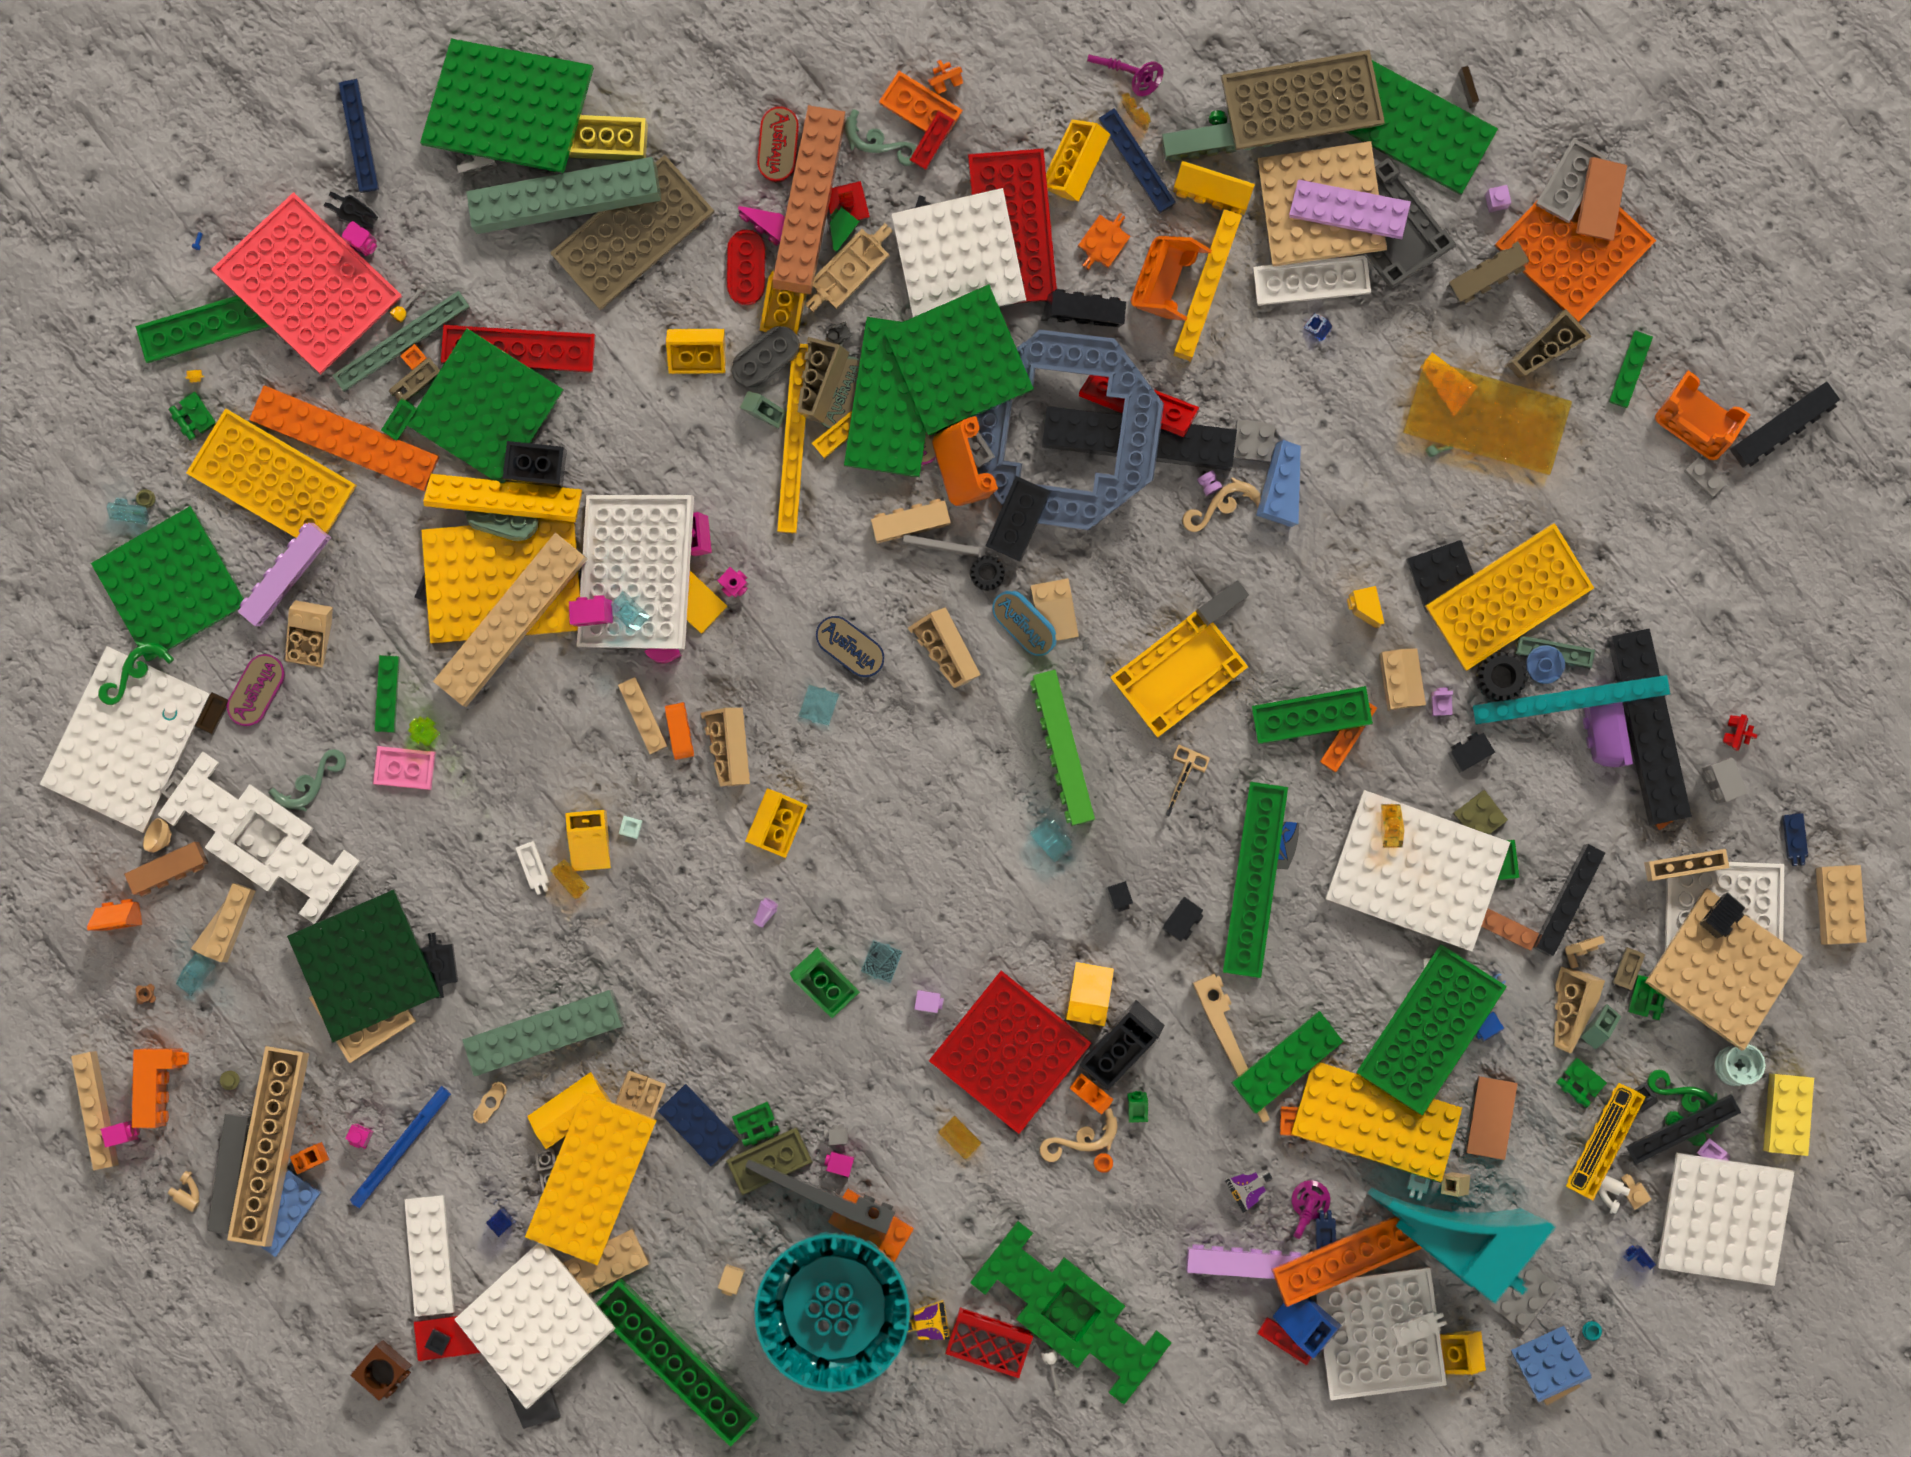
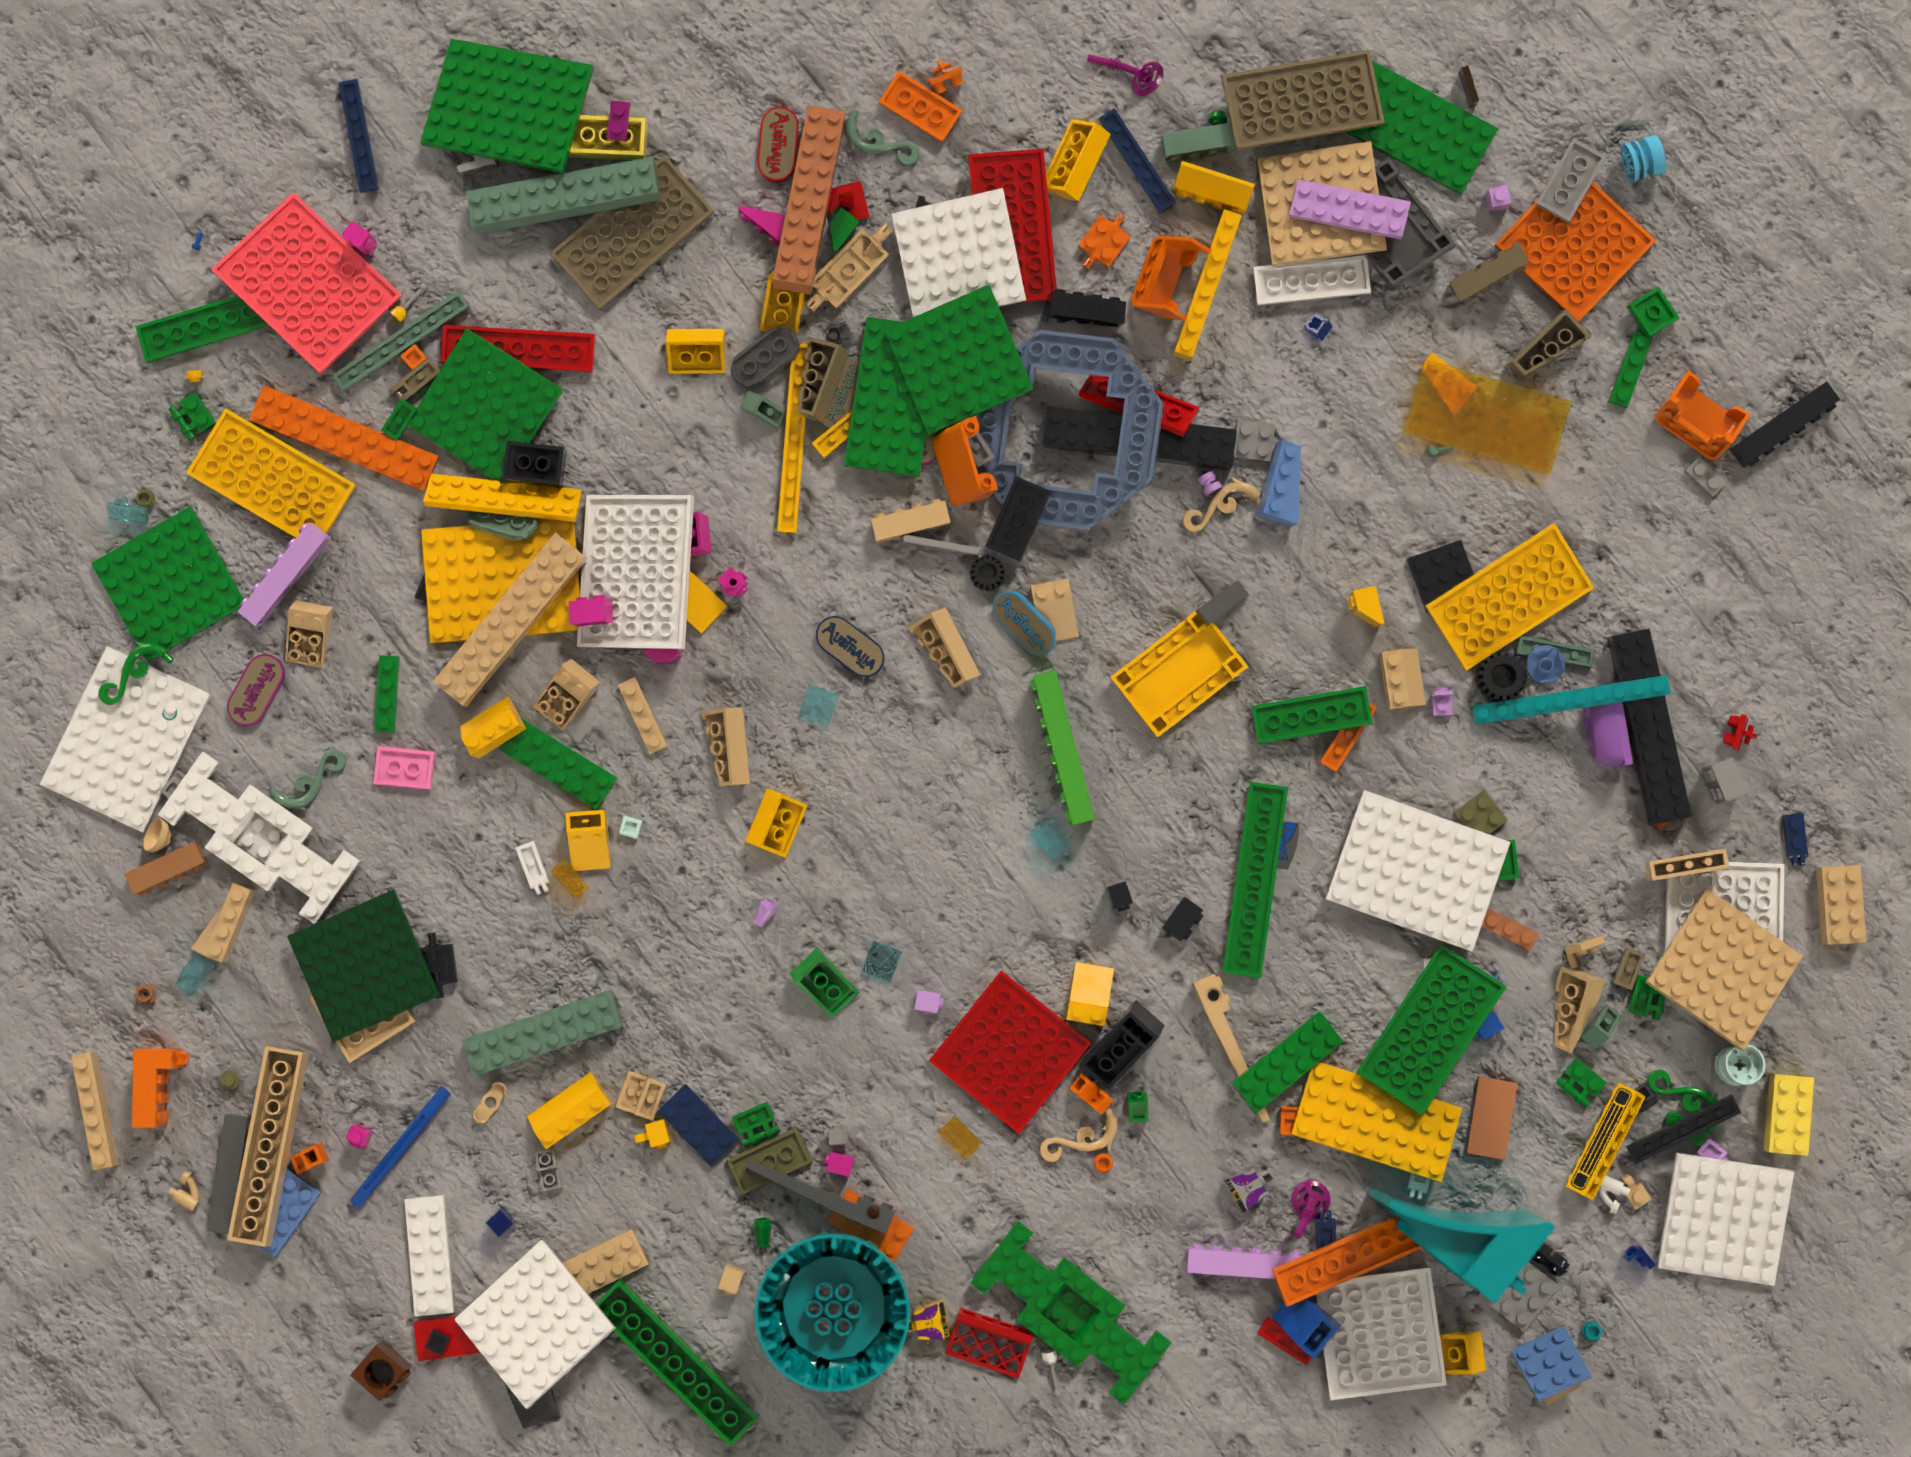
(115, 916): orange slope -> none
(119, 1134): dark pink brick -> none
(212, 713): dark brown tile -> none
(351, 210): black hinge -> none
(429, 733): clear neon green brick -> none
(491, 728): none -> yellow slope
(560, 765): none -> green plate
(566, 694): none -> tan slope
(590, 1178): yellow plate -> none
(618, 121): none -> magenta plate
(629, 611): clear light blue slope -> none
(656, 1133): none -> yellow brick
(679, 731): orange beam -> none
(746, 267): red tile -> none
(762, 1231): none -> green cone
(932, 140): red tile -> none
(1140, 117): clear yellow slope -> none
(1186, 769): tan piece -> none
(1392, 826): clear yellow slope -> none
(1418, 1327): white hinge -> none
(1455, 1184): tan brick -> none
(1471, 752): black brick -> none
(1556, 1265): none -> black hinge
(1569, 899): black brick -> none
(1601, 198): nougat tile -> none
(1643, 158): none -> medium azure wheel
(1652, 312): none -> green plate
(1723, 915): black brick -> none

